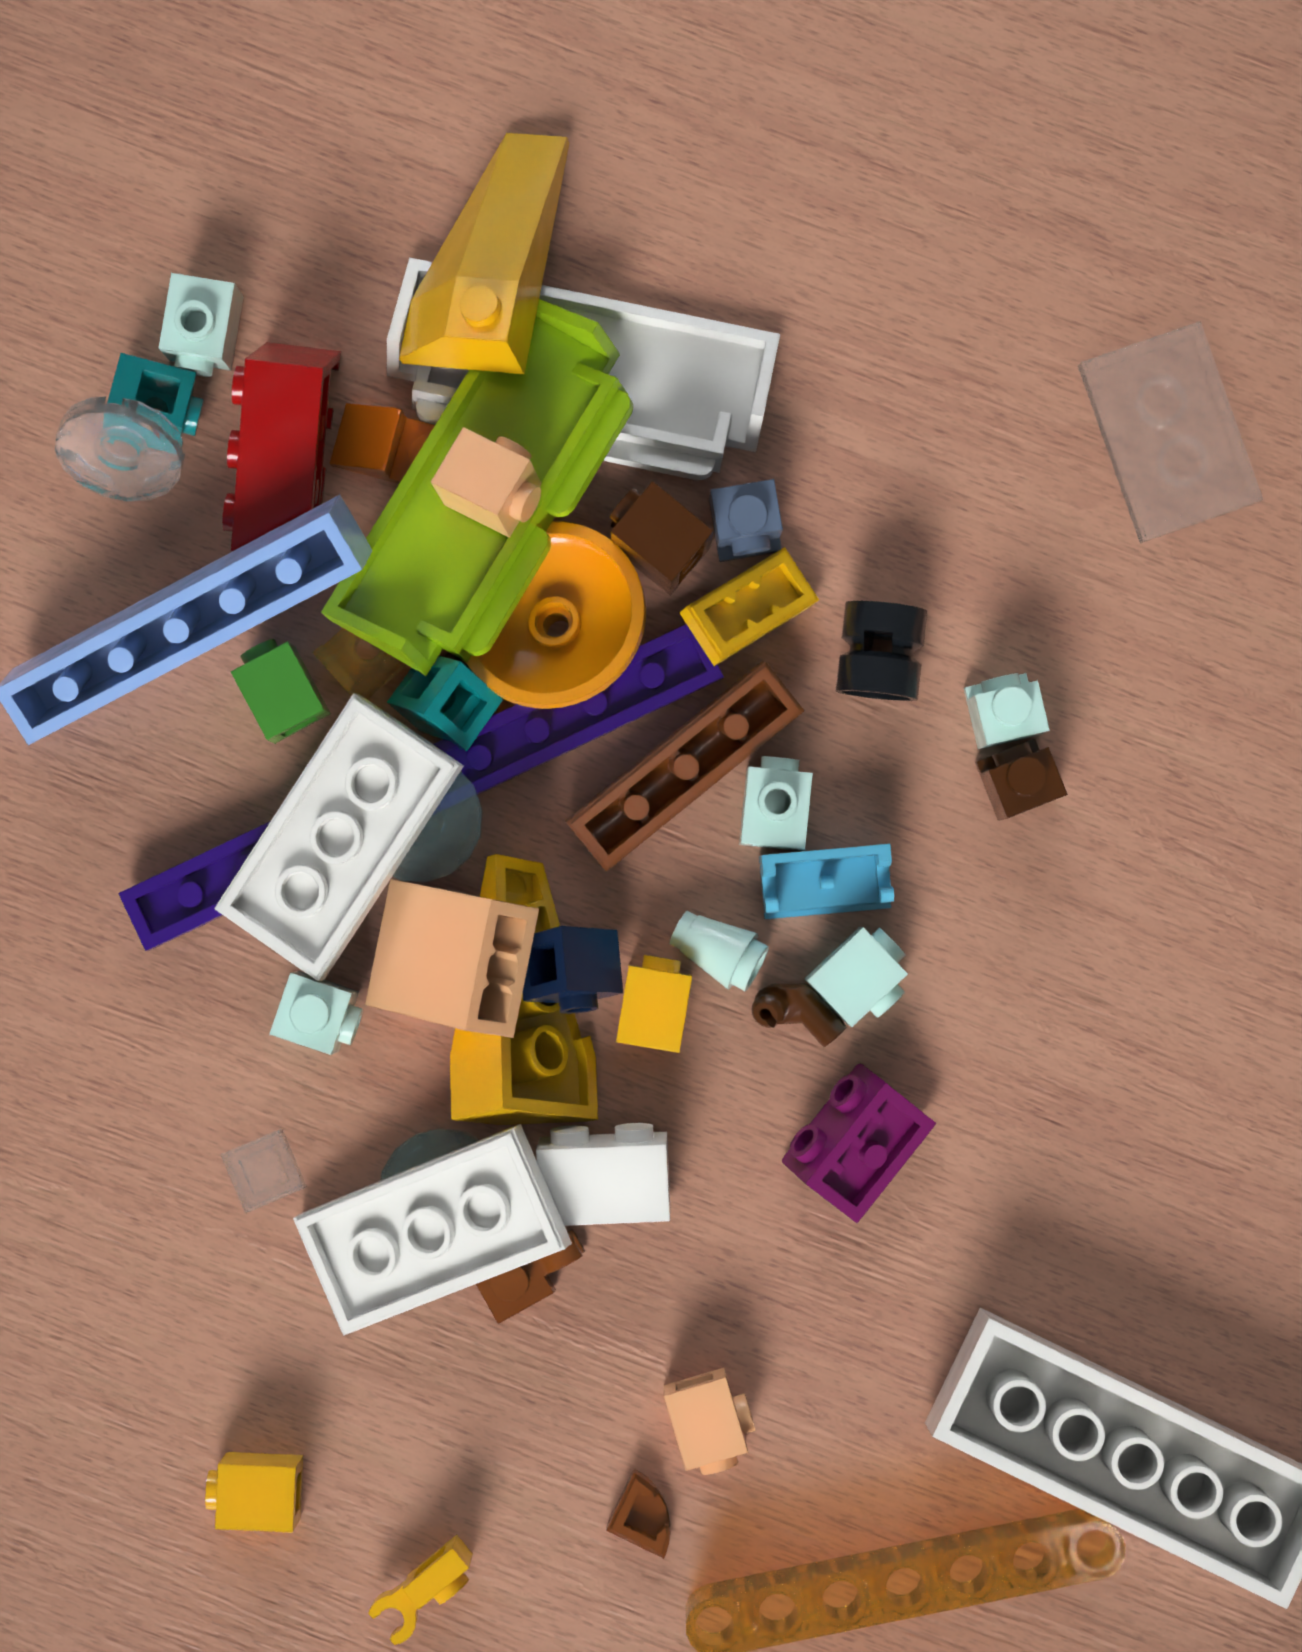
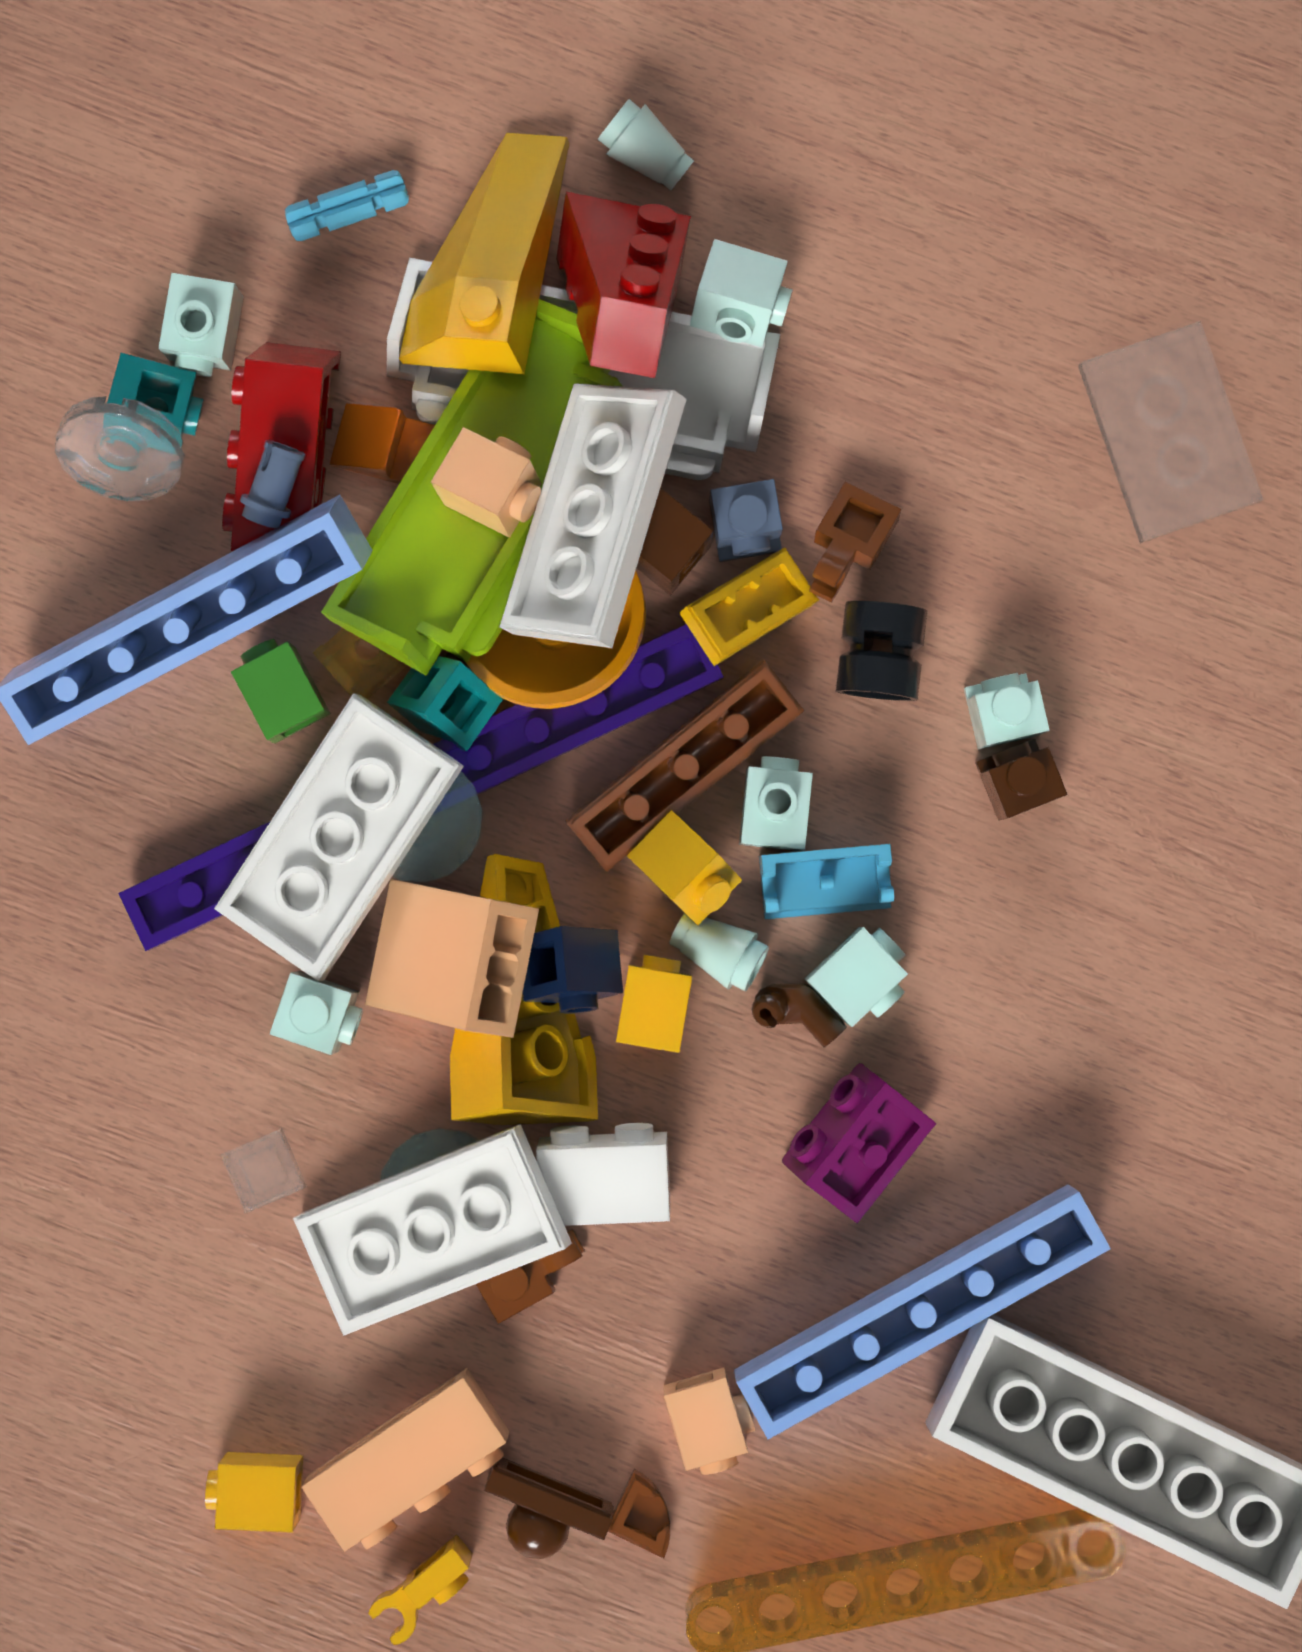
(272, 485): none -> sand blue pin
(346, 205): none -> medium azure axle
(407, 1462): none -> light nougat brick
(545, 1509): none -> reddish brown tile
(593, 514): none -> white tile
(623, 277): none -> red wedge
(645, 145): none -> light aqua cone
(685, 868): none -> yellow brick
(740, 294): none -> light aqua brick
(851, 532): none -> dark orange plate
(920, 1310): none -> light blue brick

